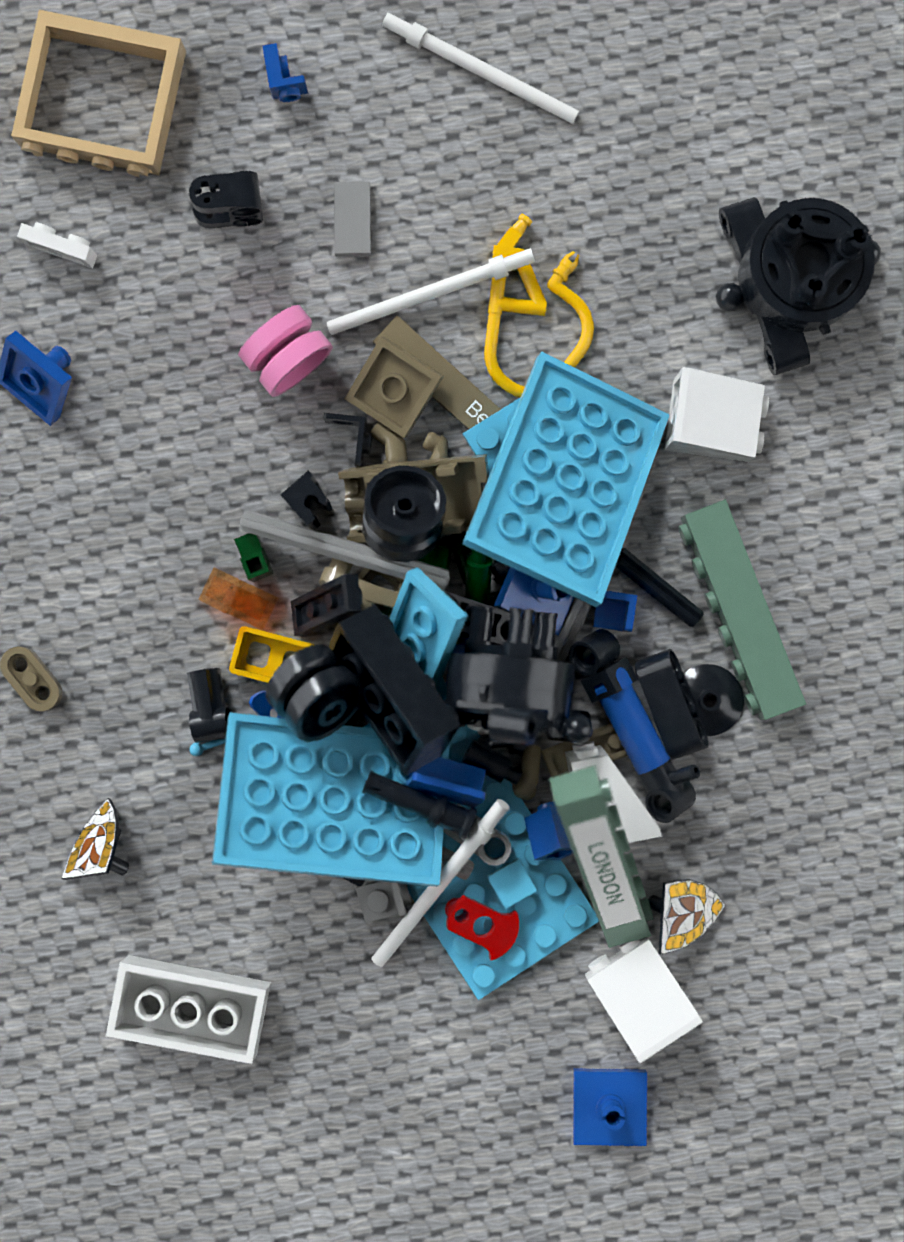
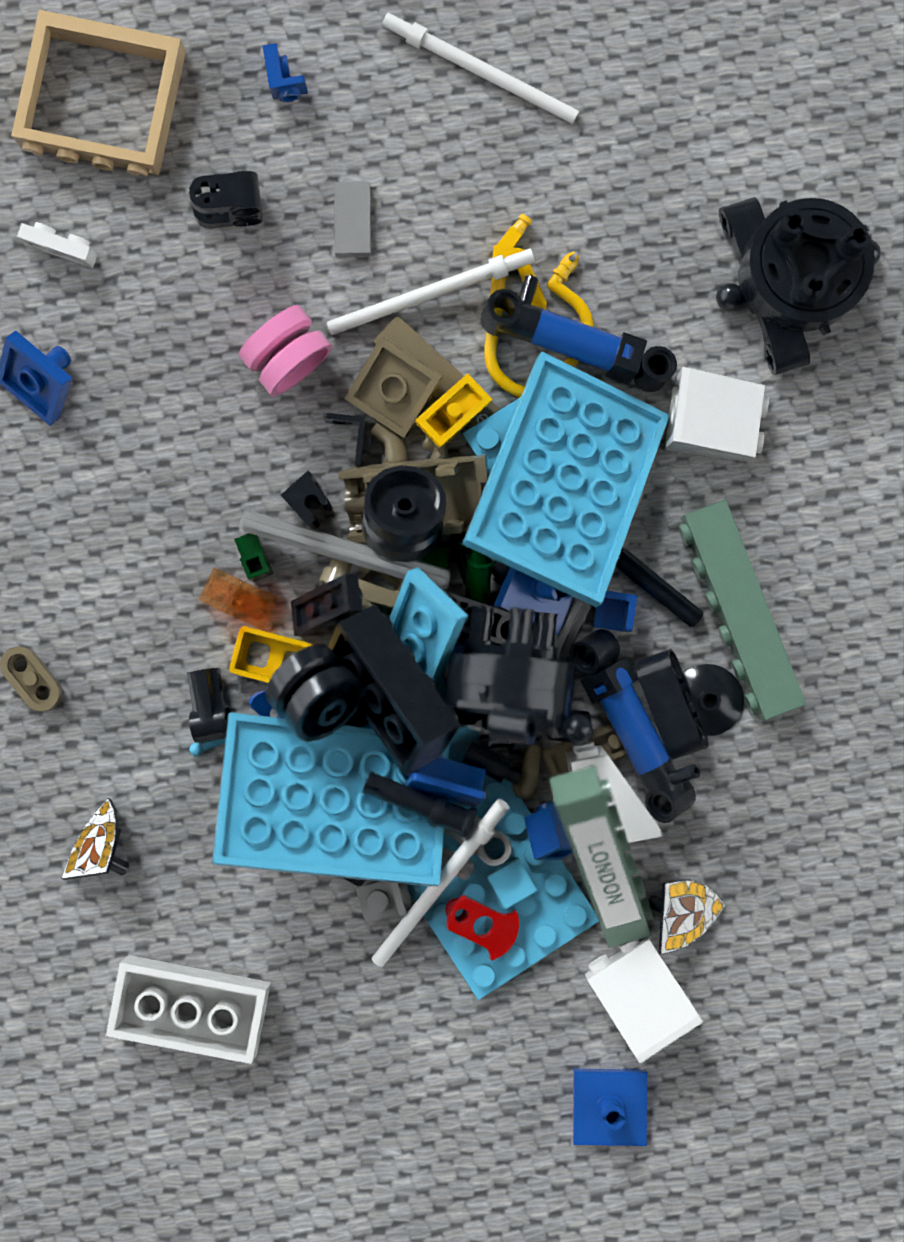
(453, 411): none -> yellow slope
(619, 356): none -> black piece

